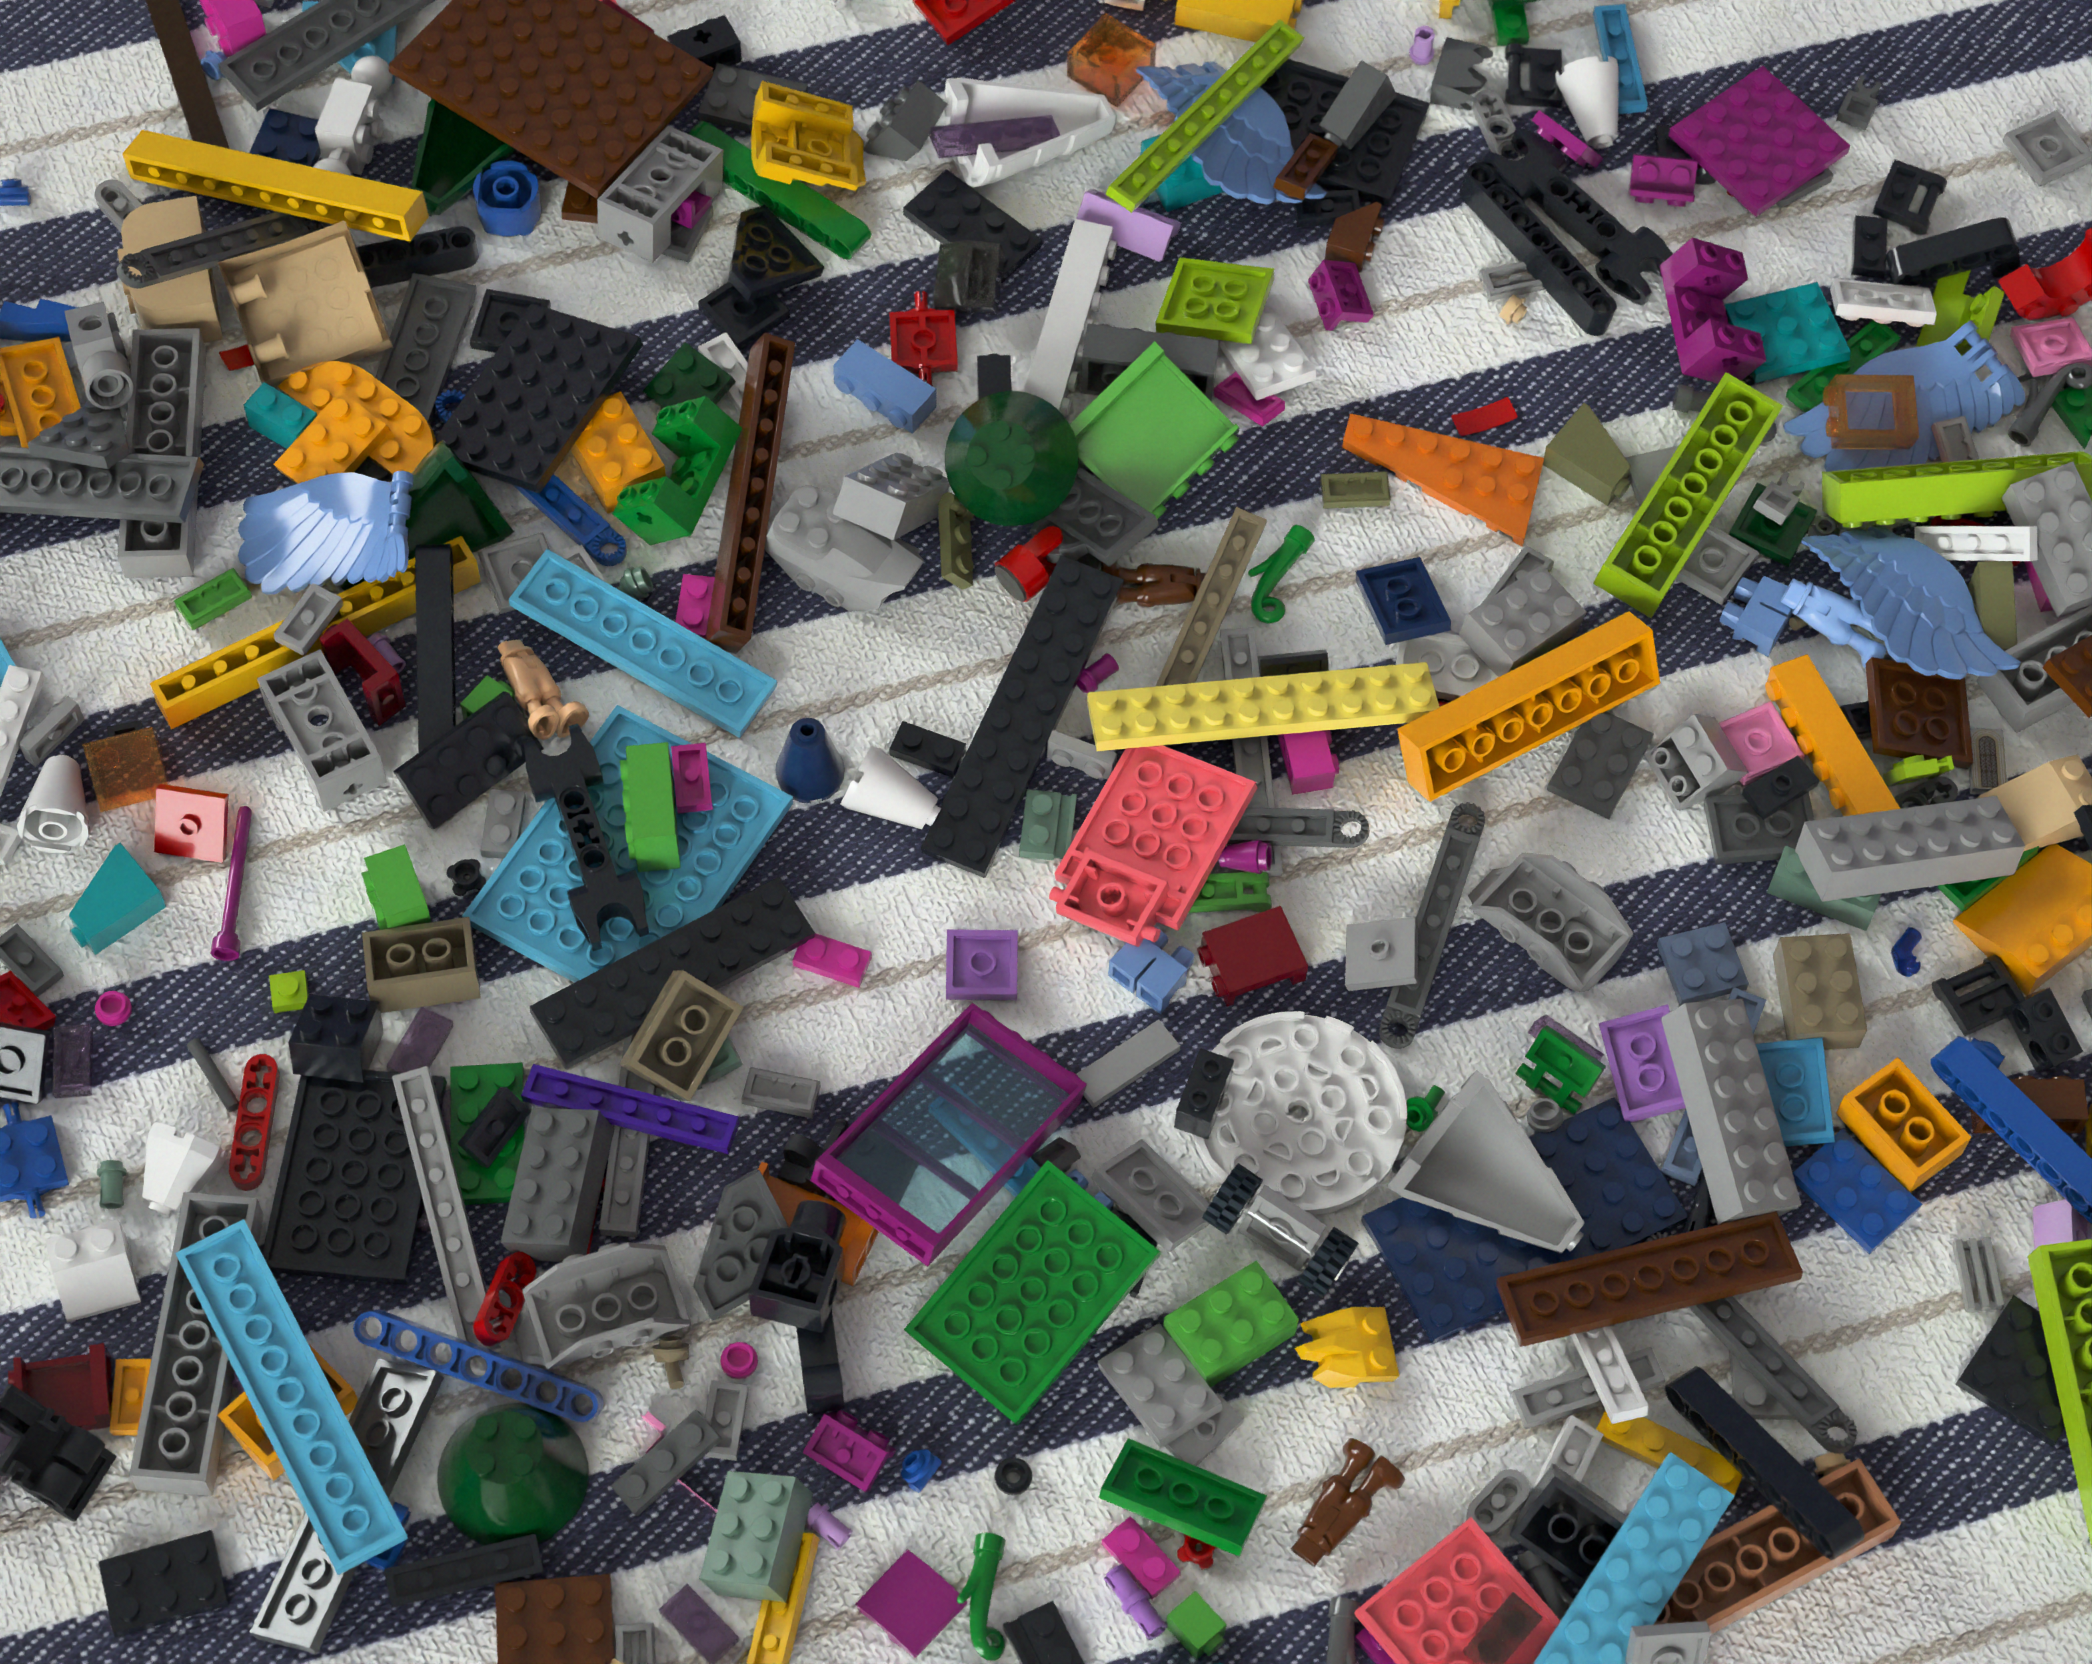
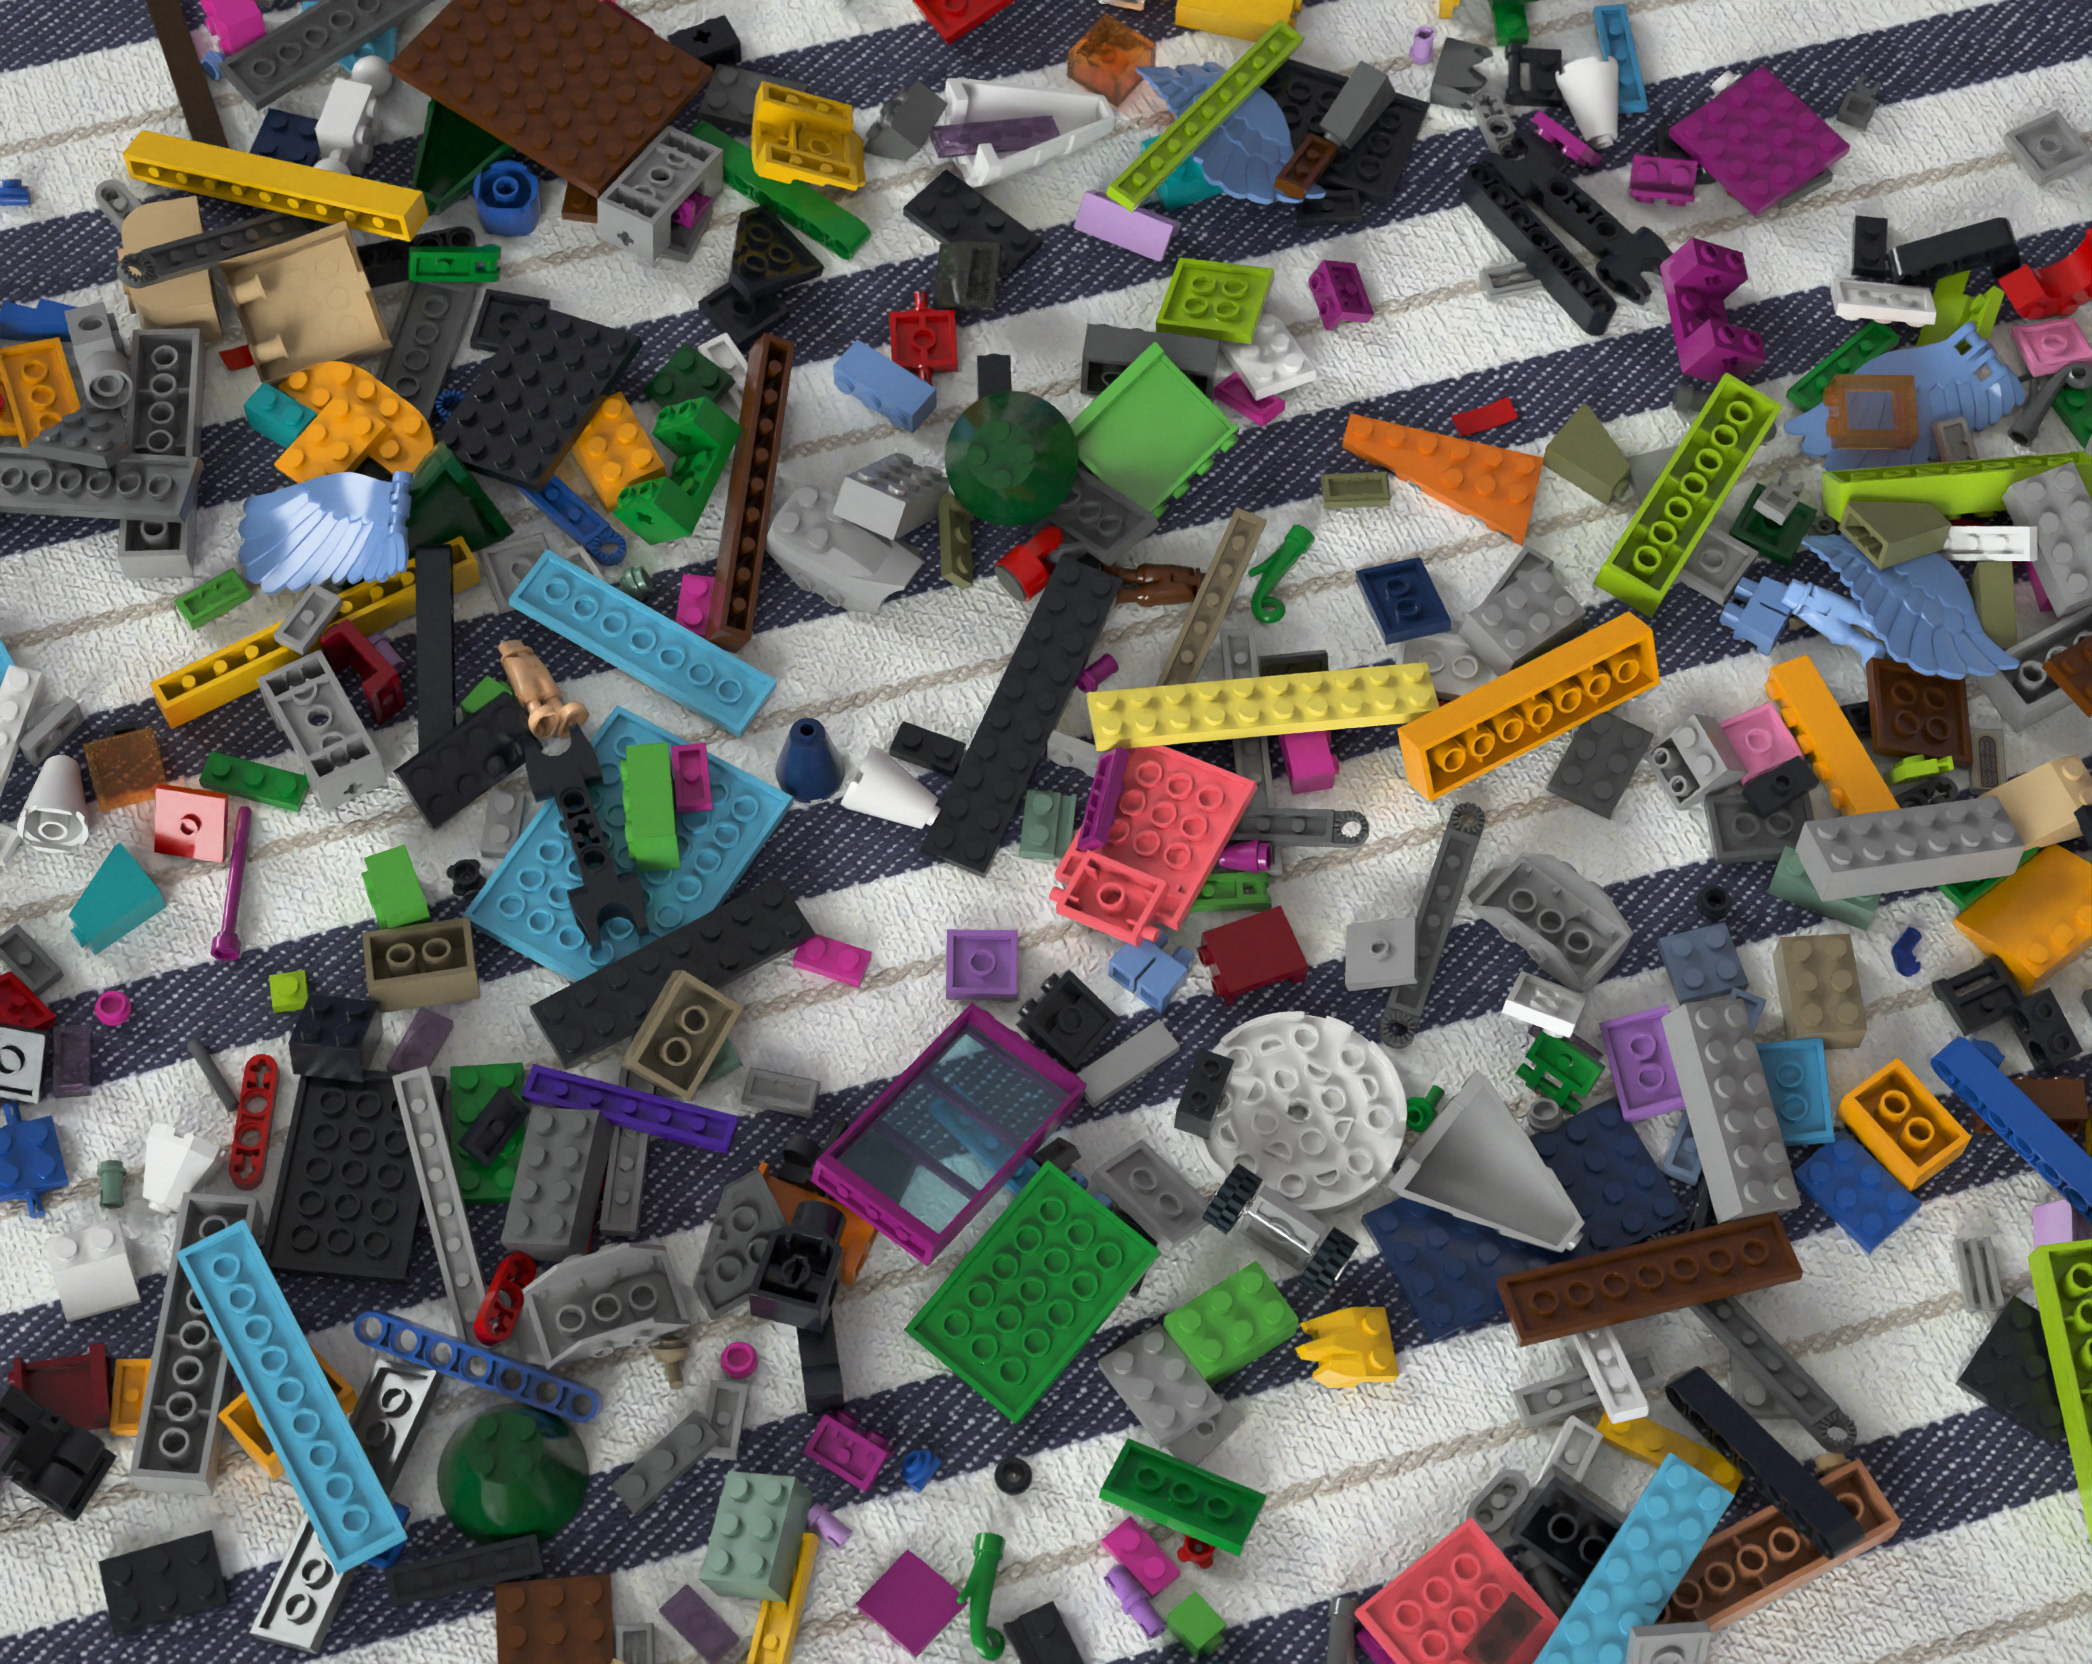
(254, 781): none -> green plate
(453, 264): none -> green plate
(659, 1427): bright pink piece -> none
(1066, 1019): none -> black plate
(1069, 312): white brick -> none
(1103, 799): none -> magenta plate
(1338, 1509): reddish brown piece -> none
(1353, 236): reddish brown slope -> none
(1514, 310): tan plate -> none
(1544, 1005): none -> white plate
(1716, 894): none -> black plate
(1724, 82): none -> white plate
(1794, 329): teal plate -> none
(1894, 531): none -> olive slope
(1899, 192): black plate -> none

